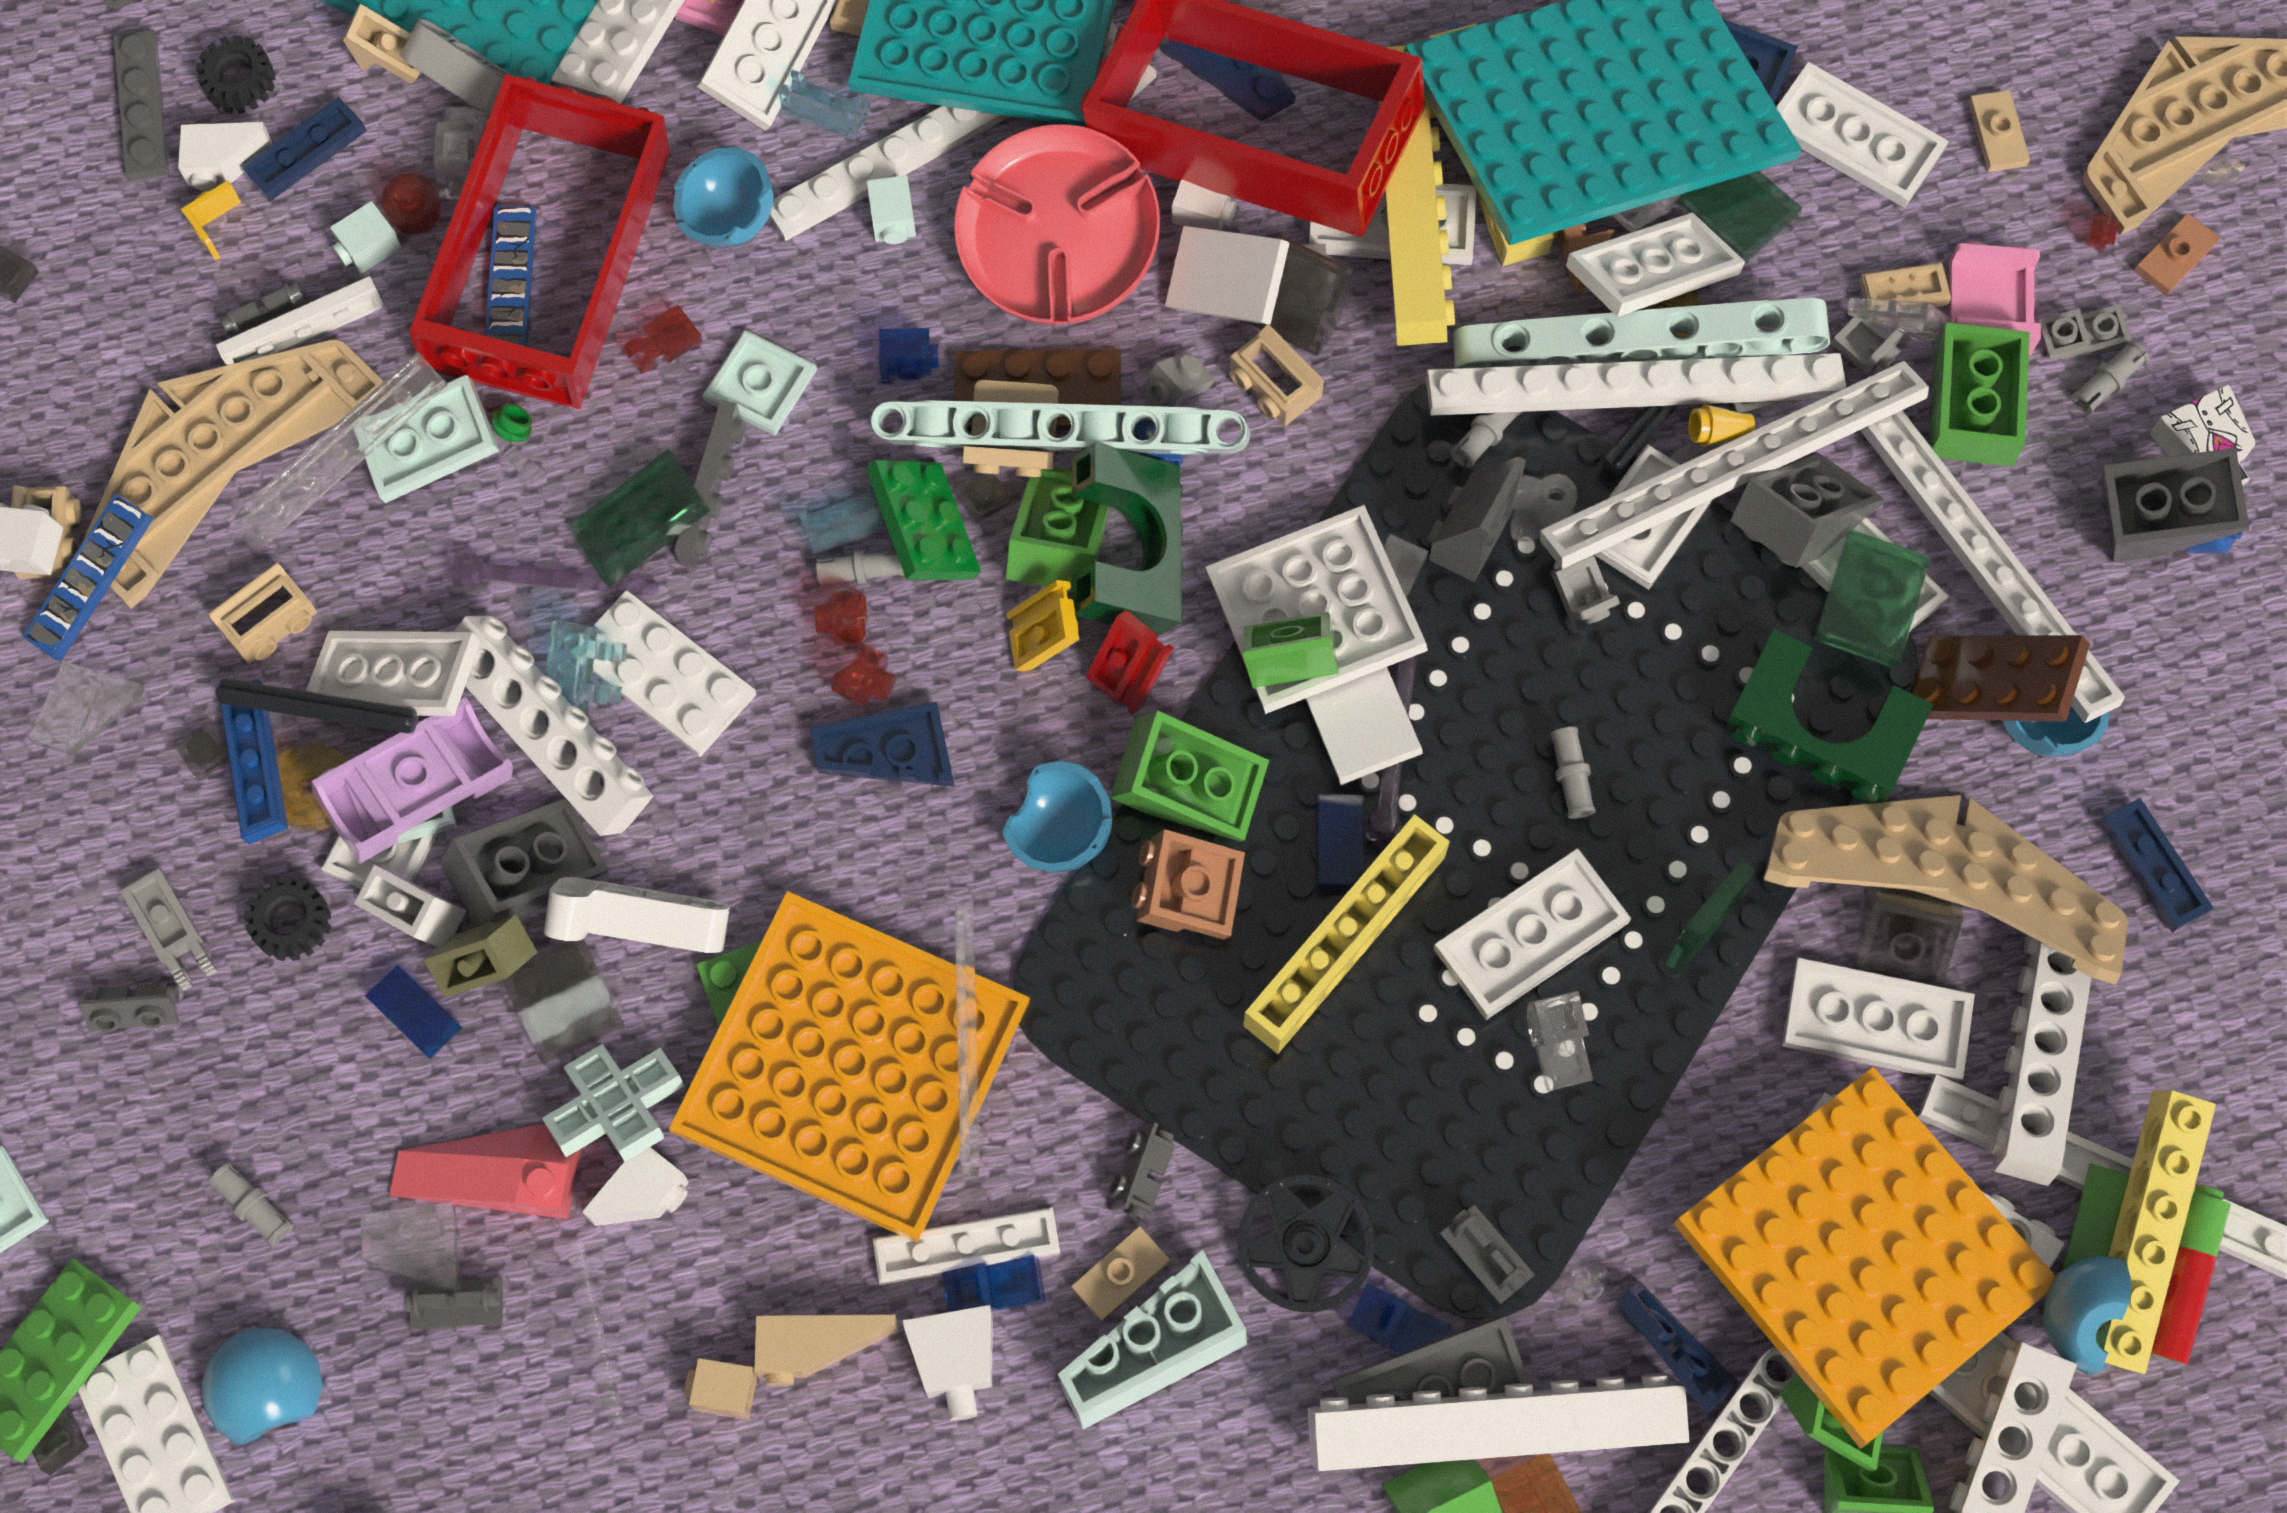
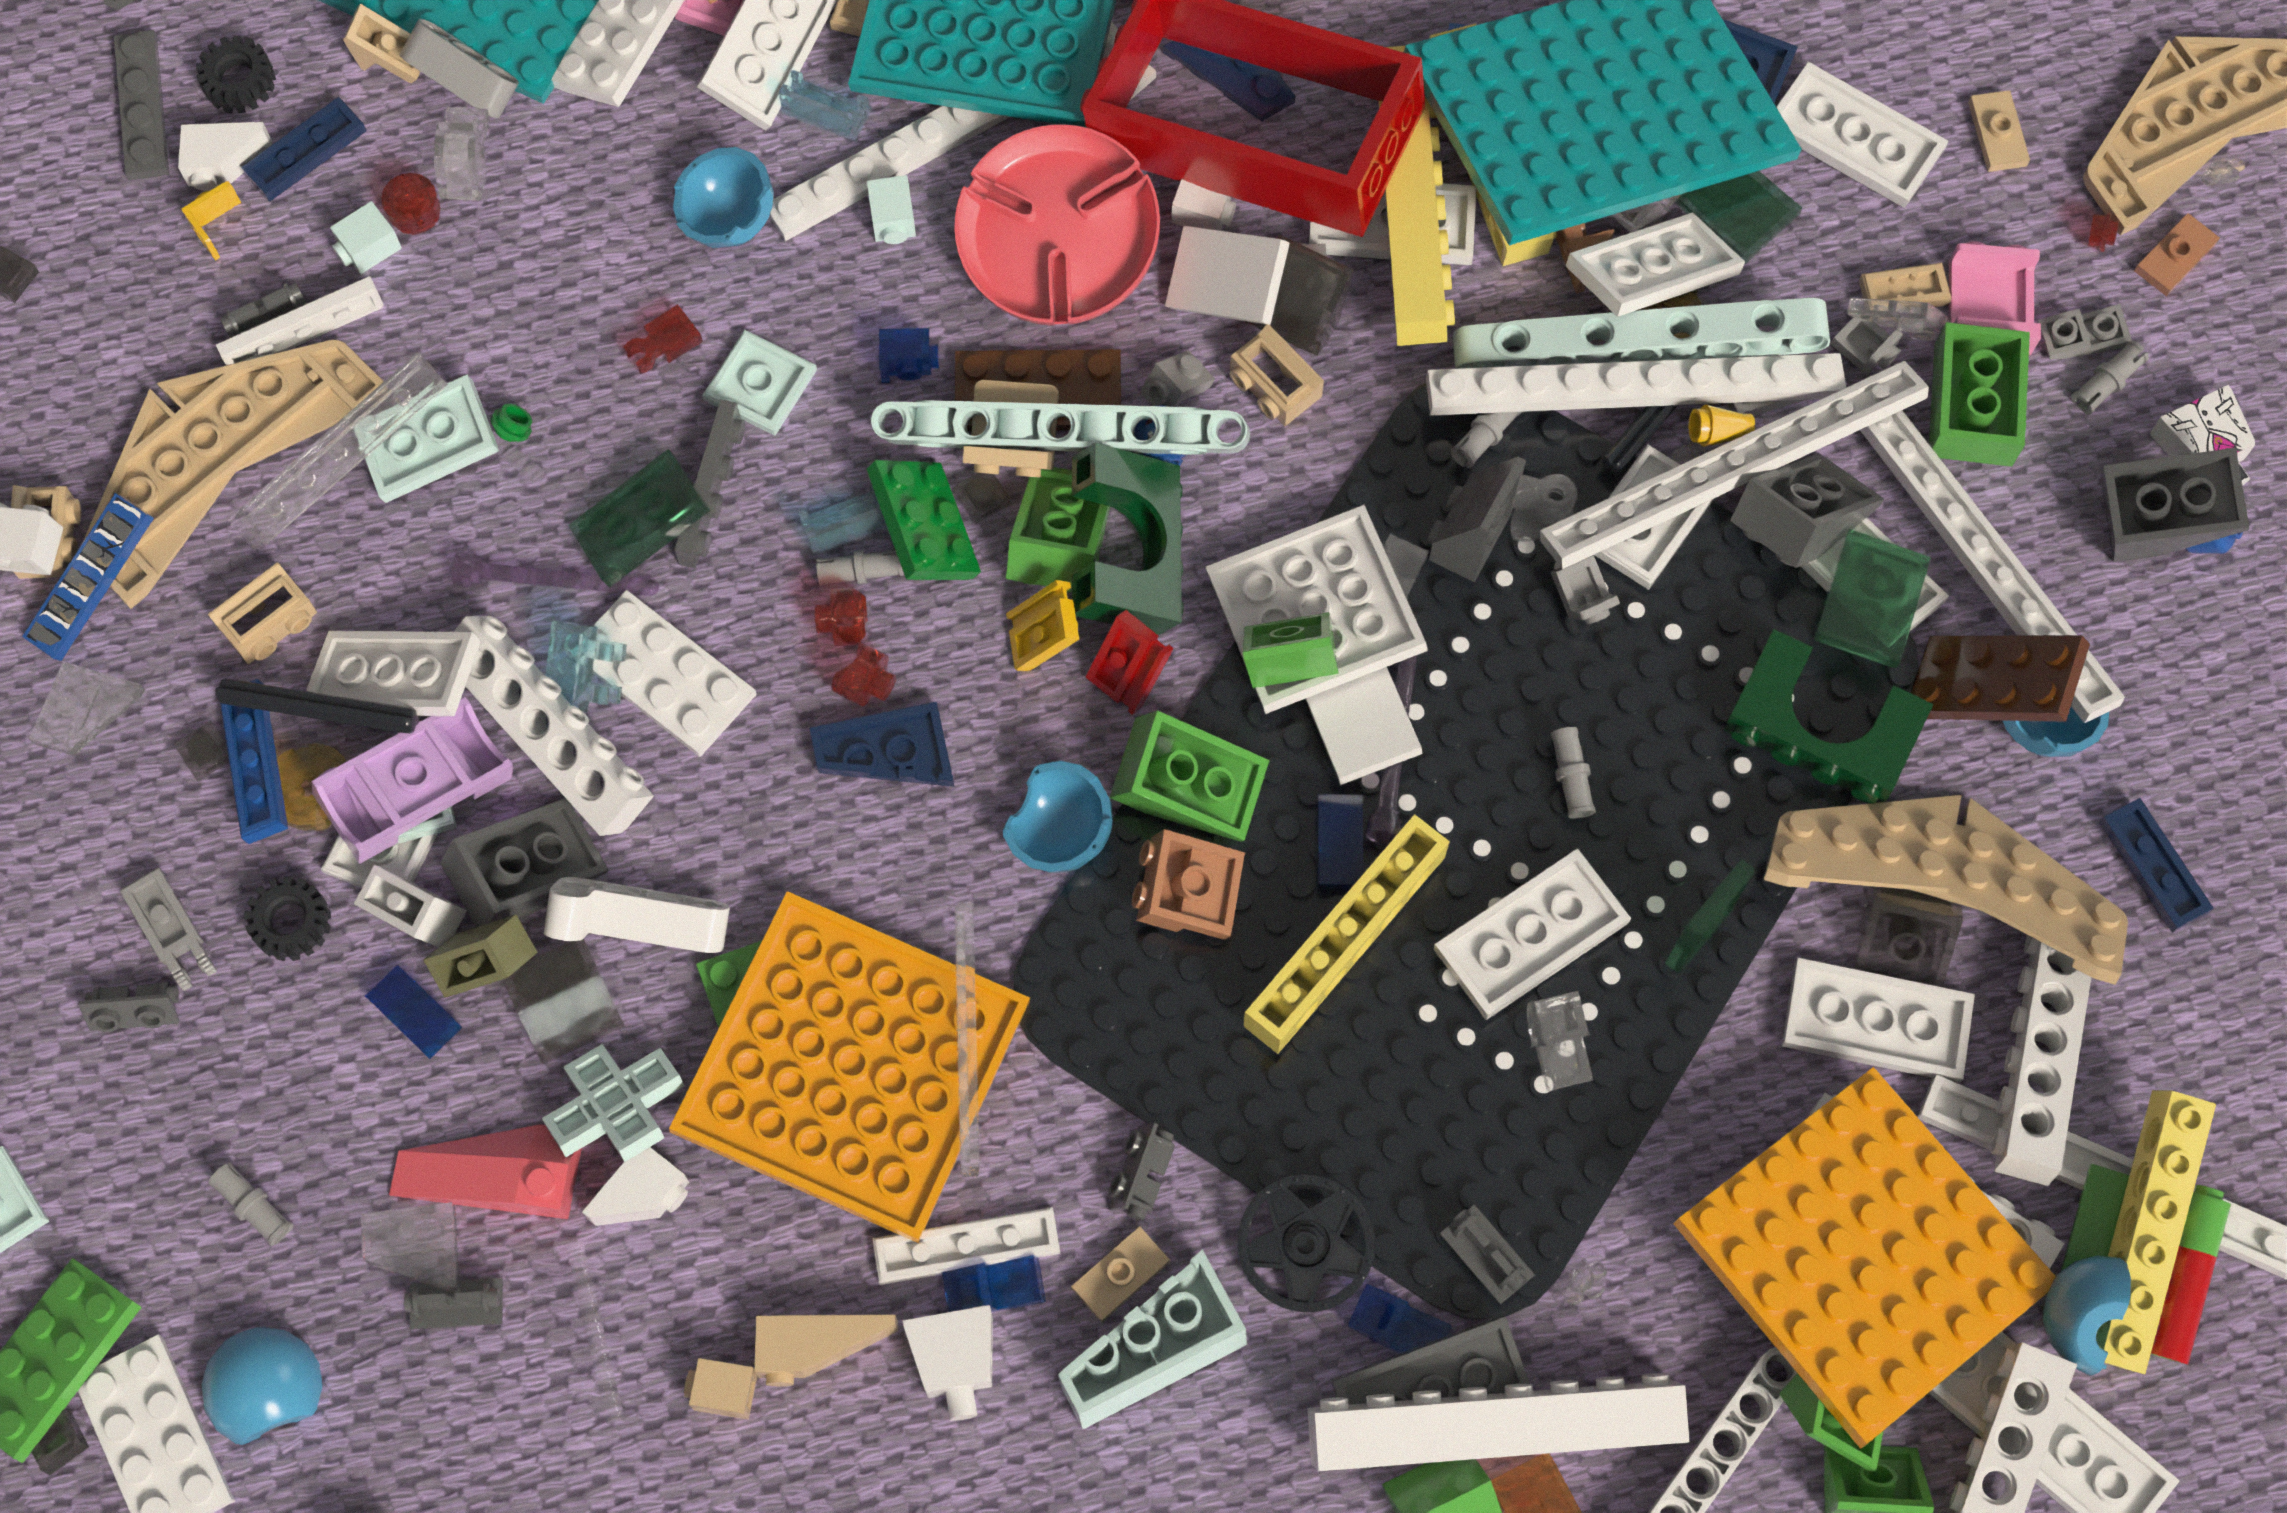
(511, 274): tile -> none
(570, 117): red door -> none
(1686, 1357): dark blue wing -> none

